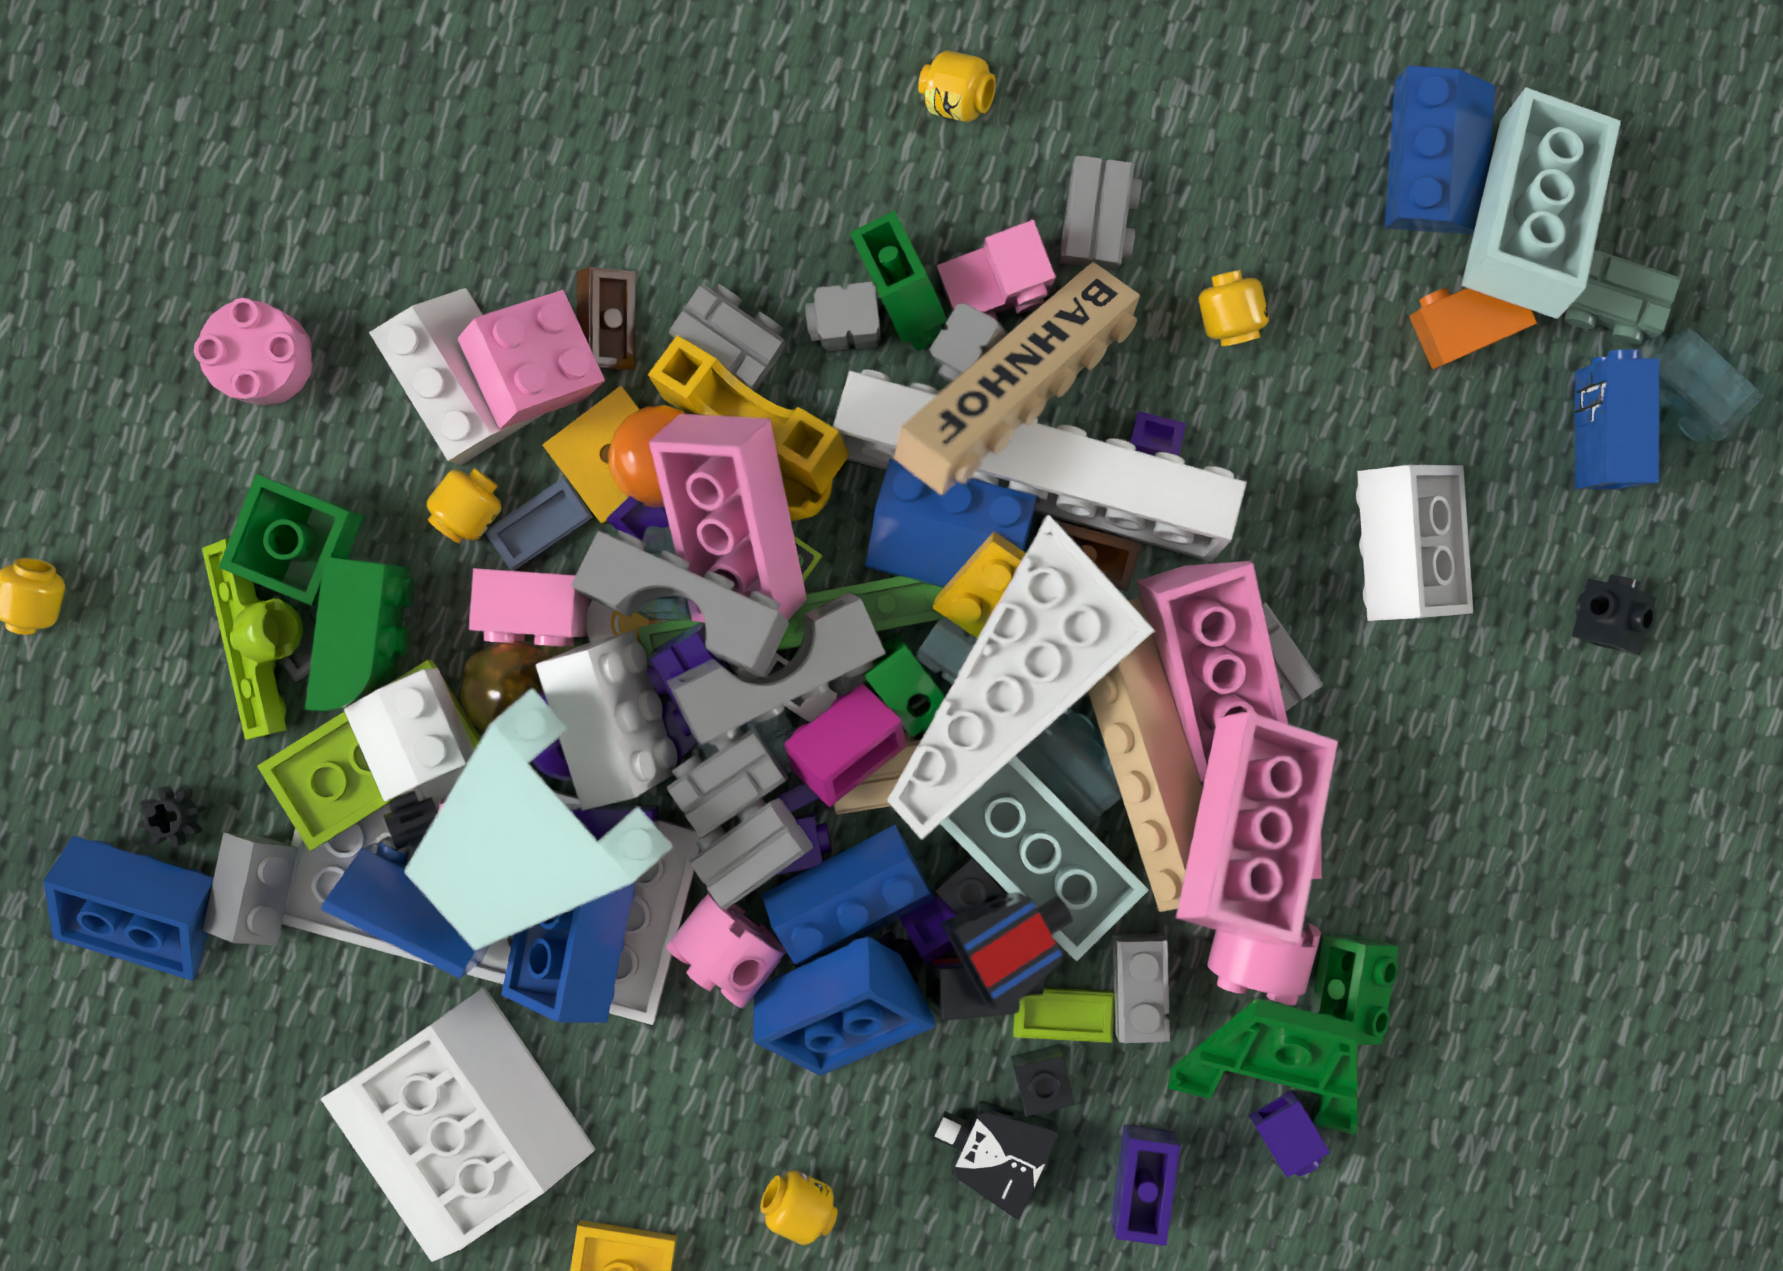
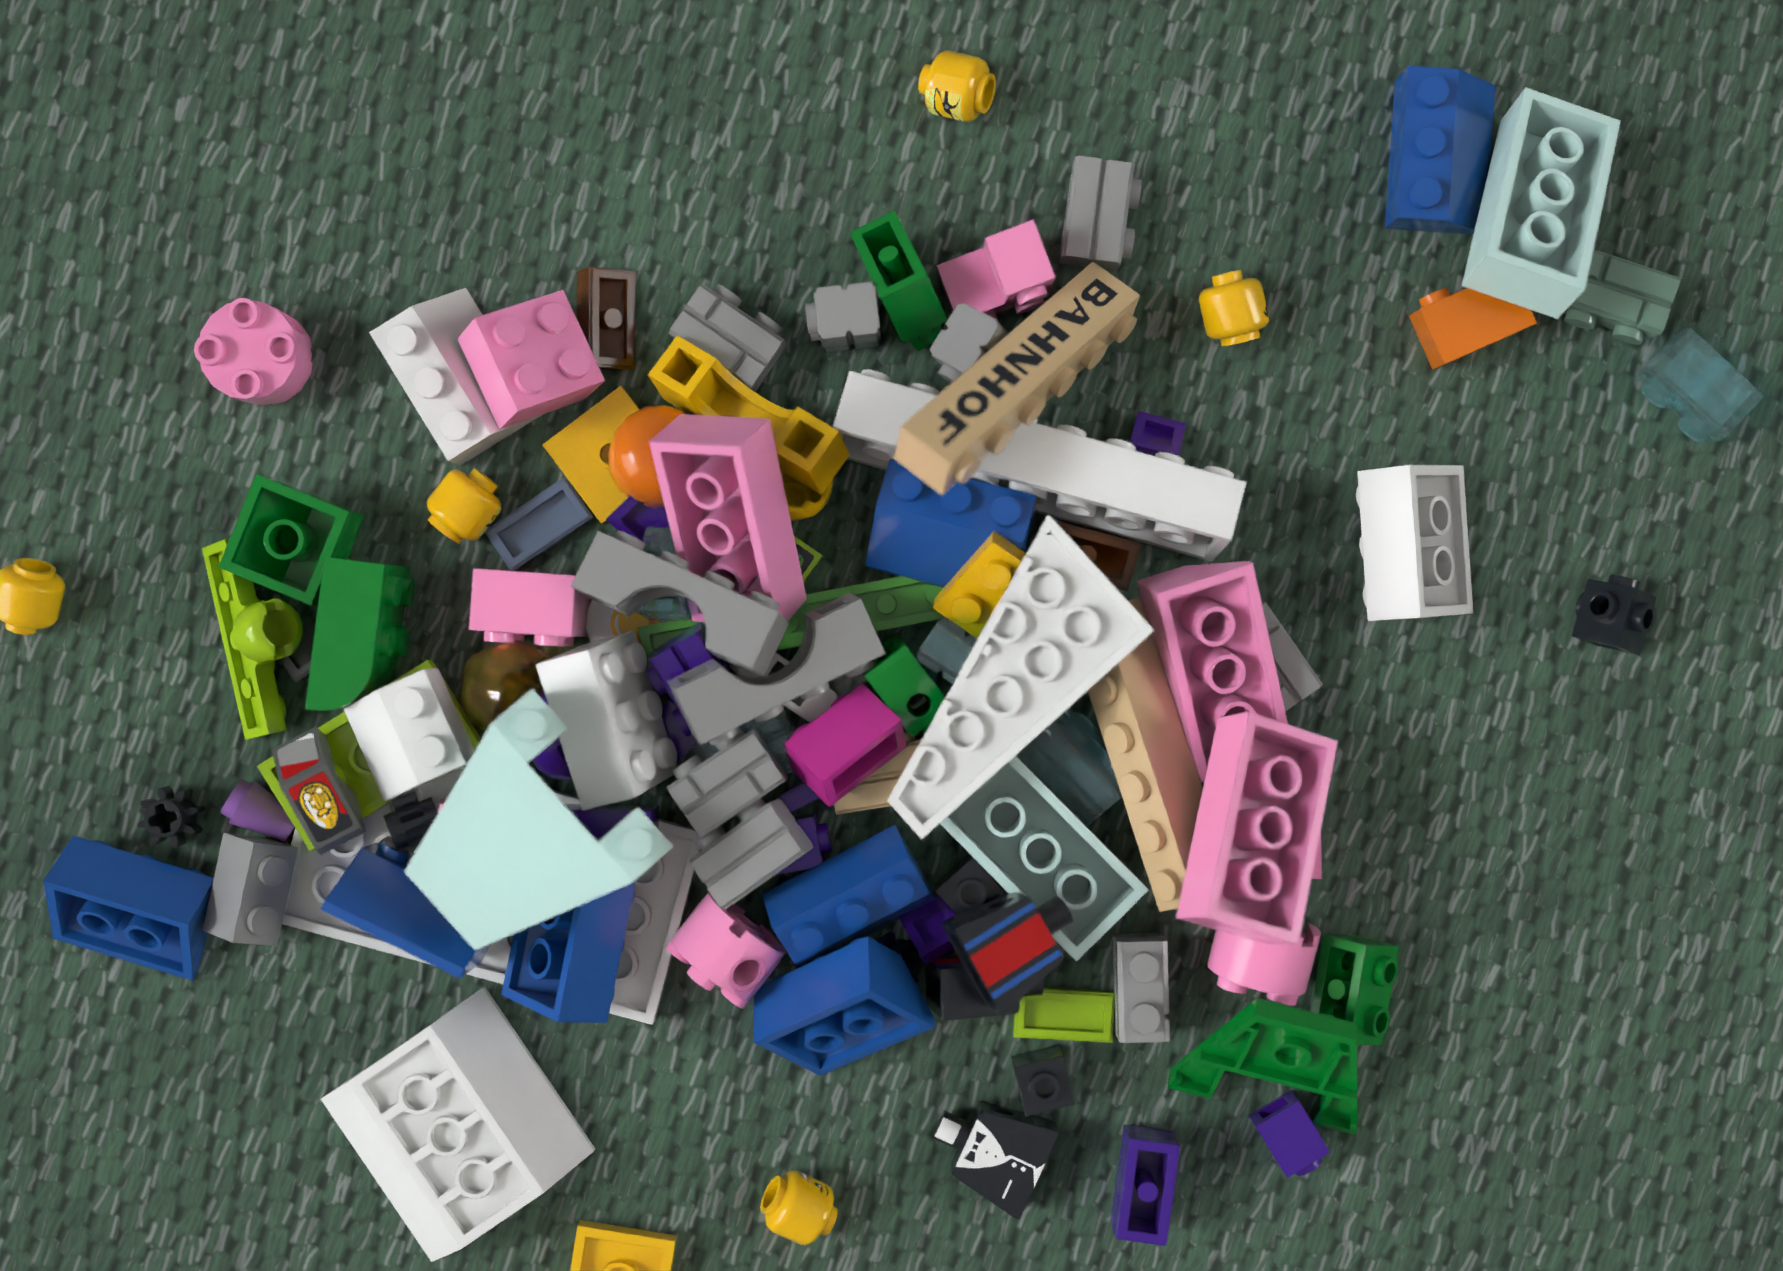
(258, 811): none -> medium lavender cone
(316, 793): none -> slope
(1617, 422): blue brick -> none

